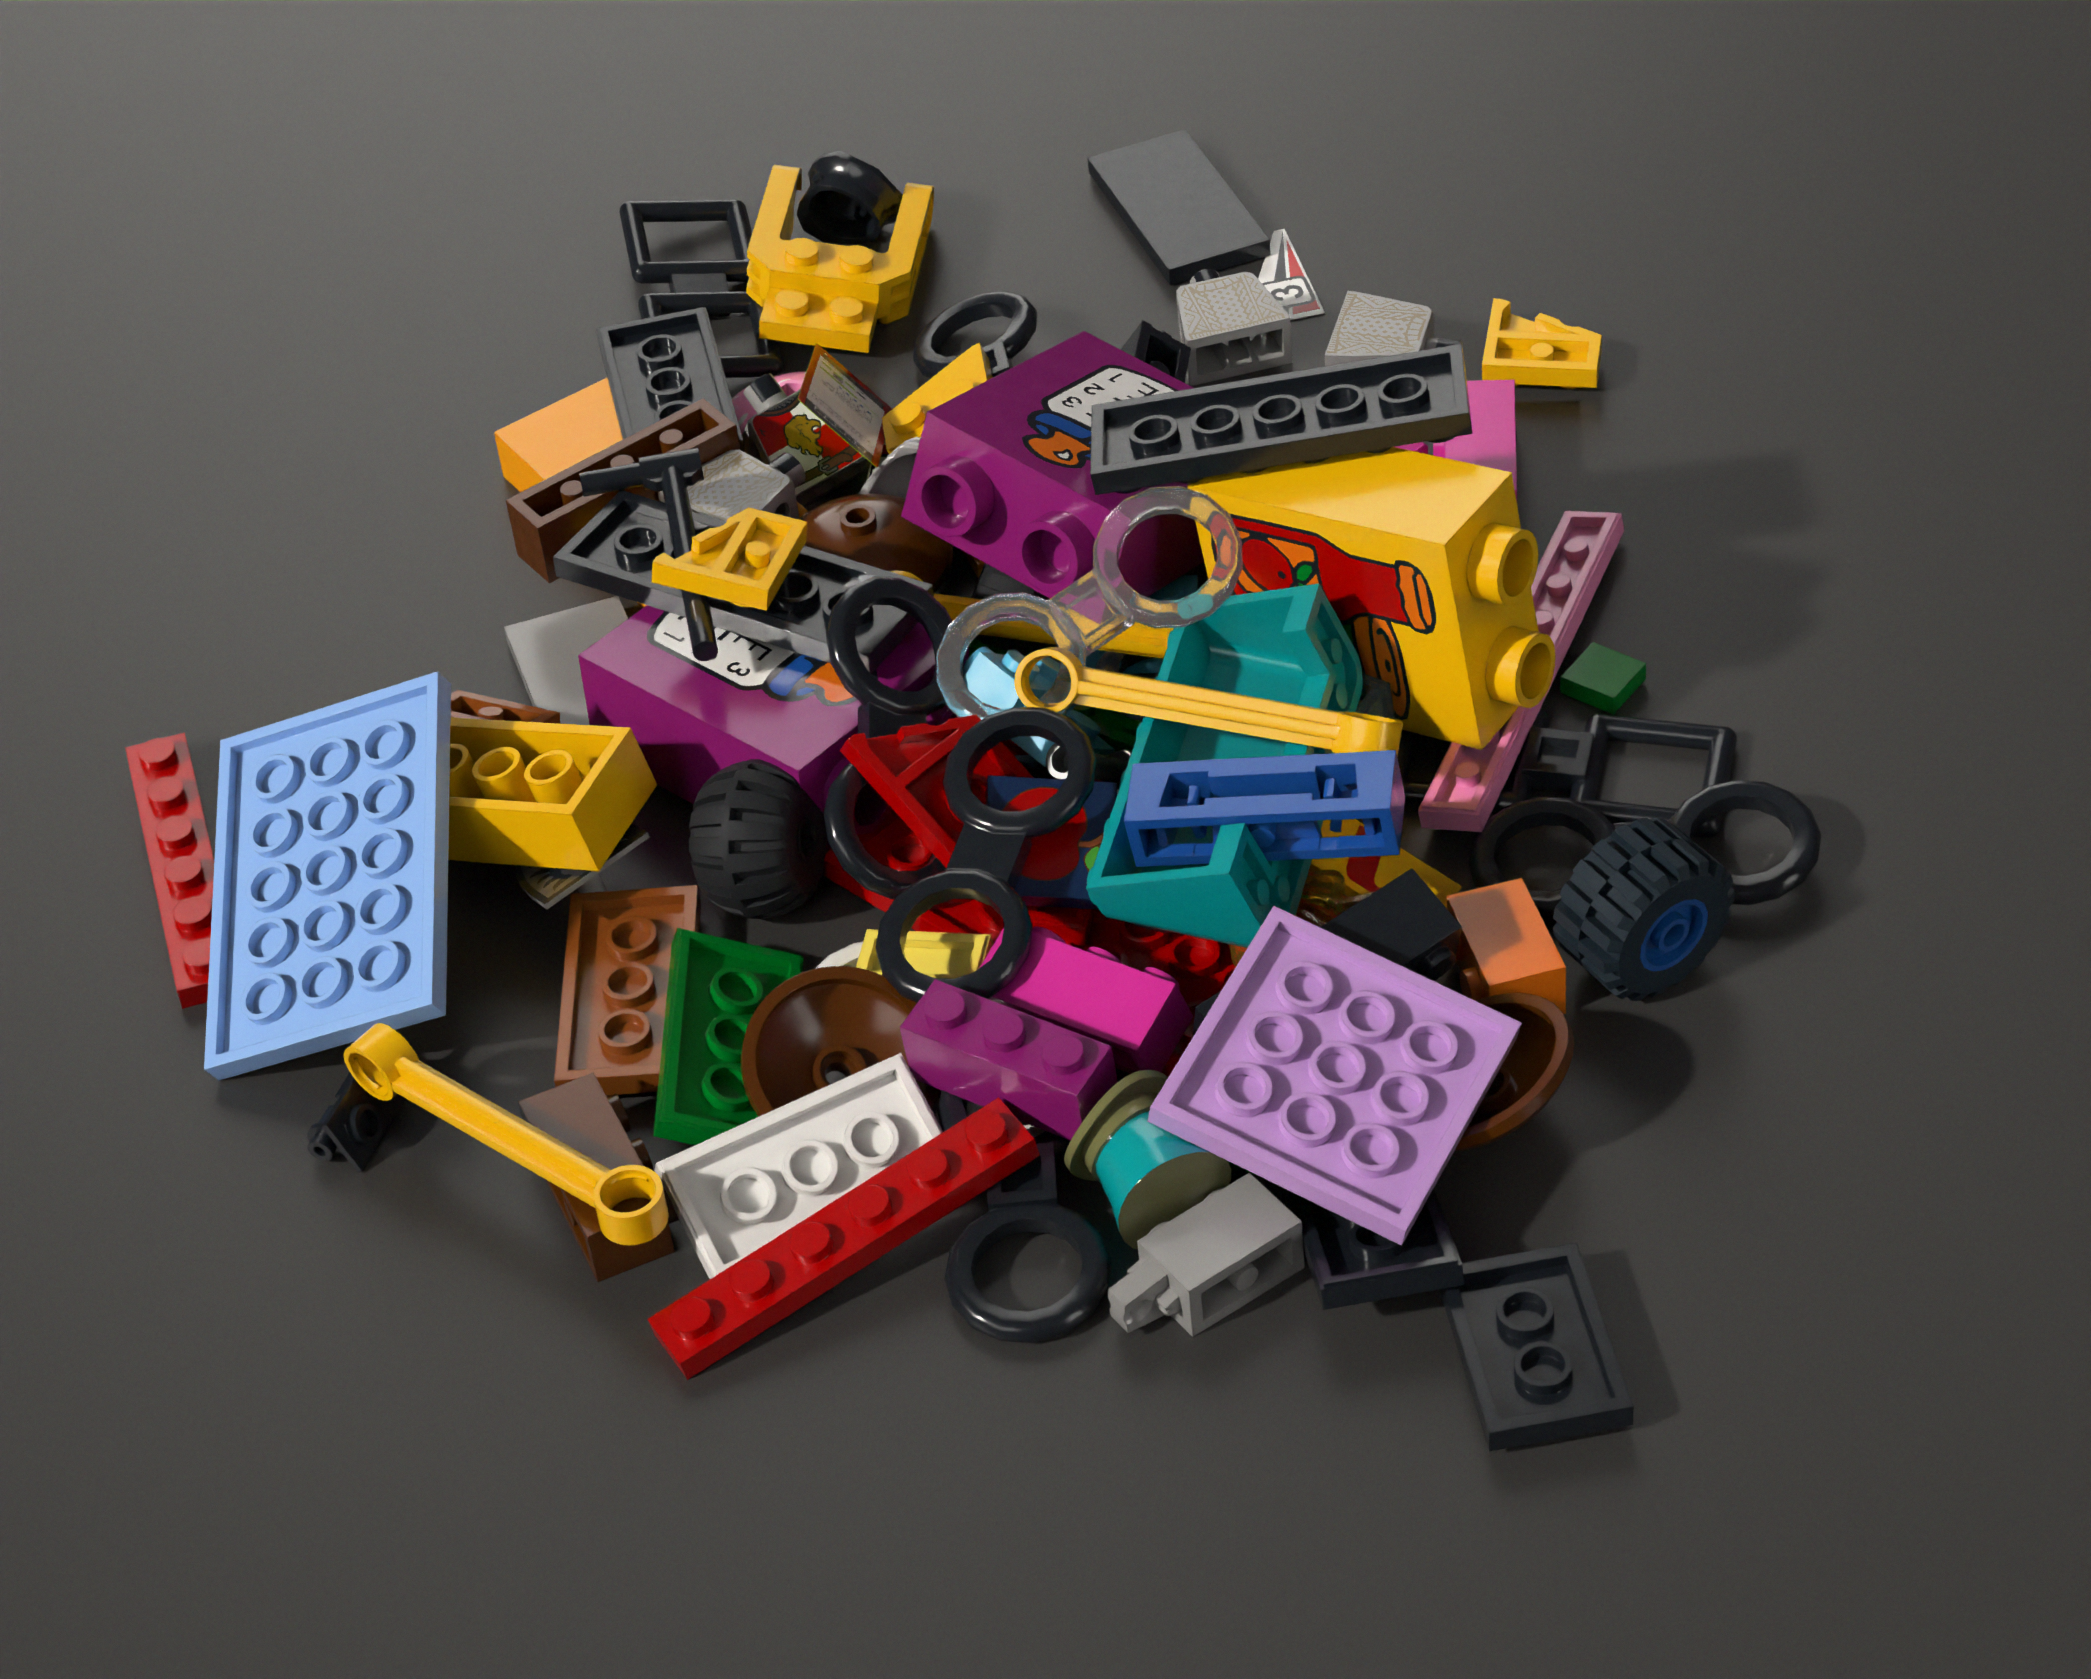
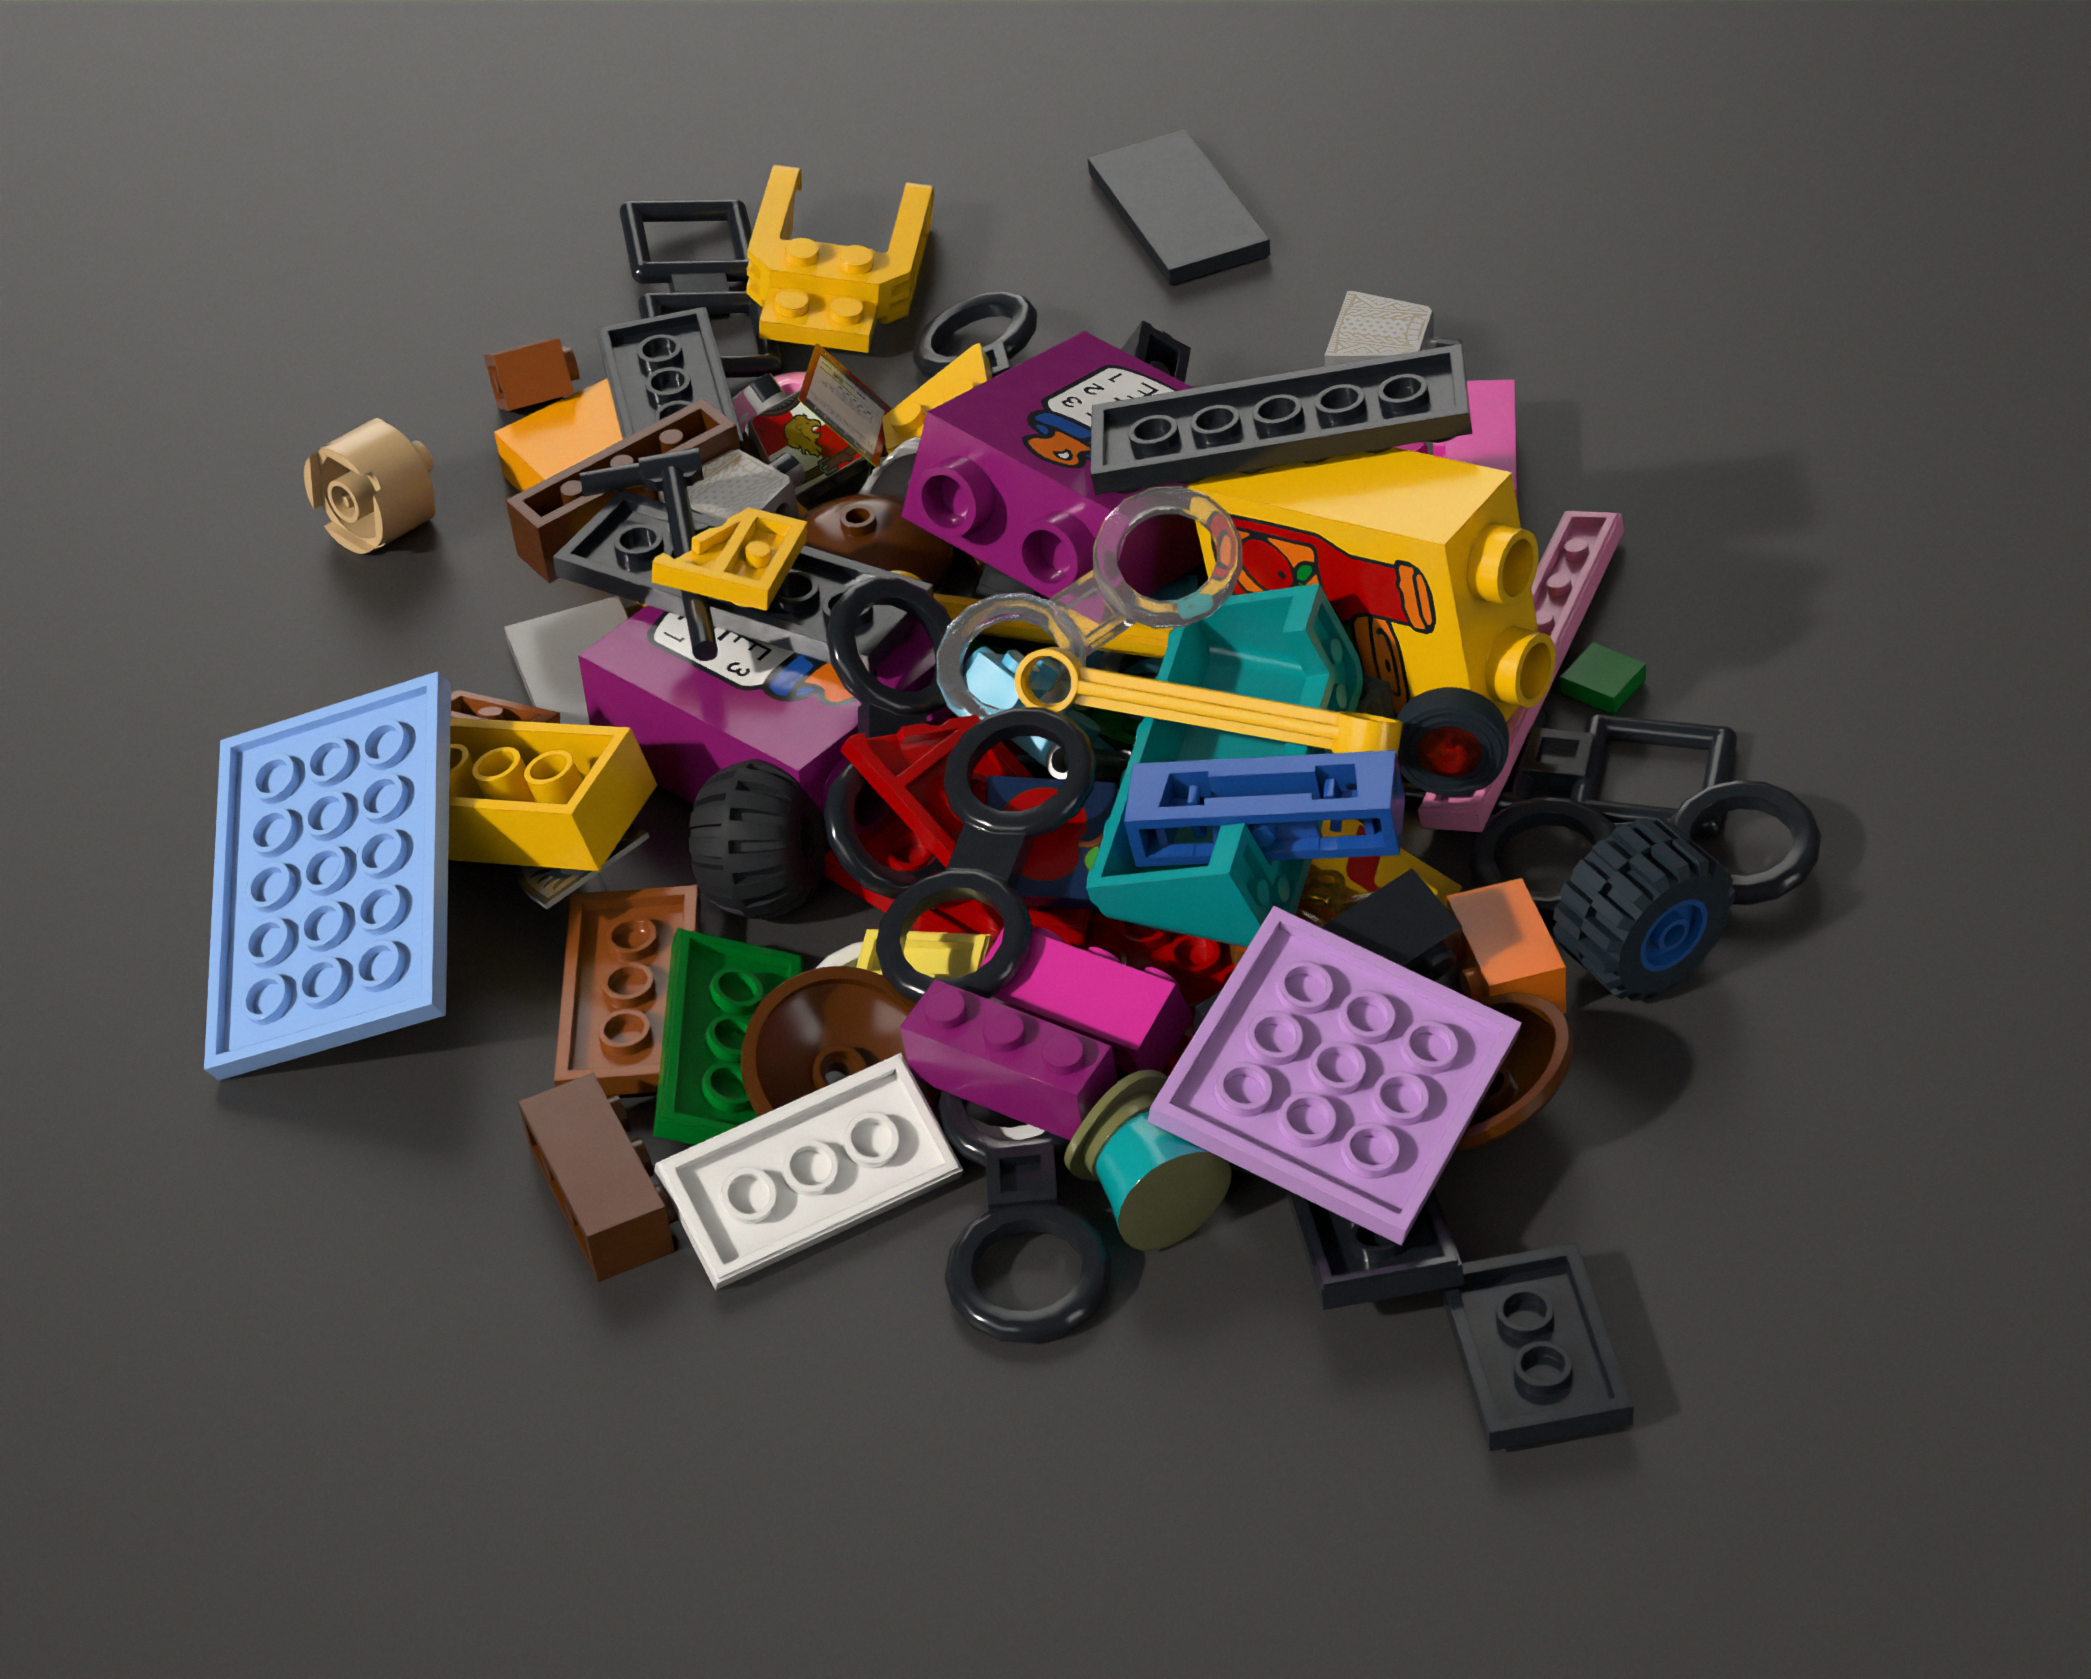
(178, 856): plate -> none
(353, 1125): black hinge -> none
(371, 485): none -> tan brick
(389, 1066): yellow piece -> none
(531, 373): none -> dark orange brick
(843, 1238): red plate -> none
(847, 200): black hat -> none
(1210, 1259): light grey hinge -> none
(1231, 326): light grey torso -> none
(1287, 279): sticker -> none
(1452, 741): none -> black wheel
(1539, 351): yellow wing -> none

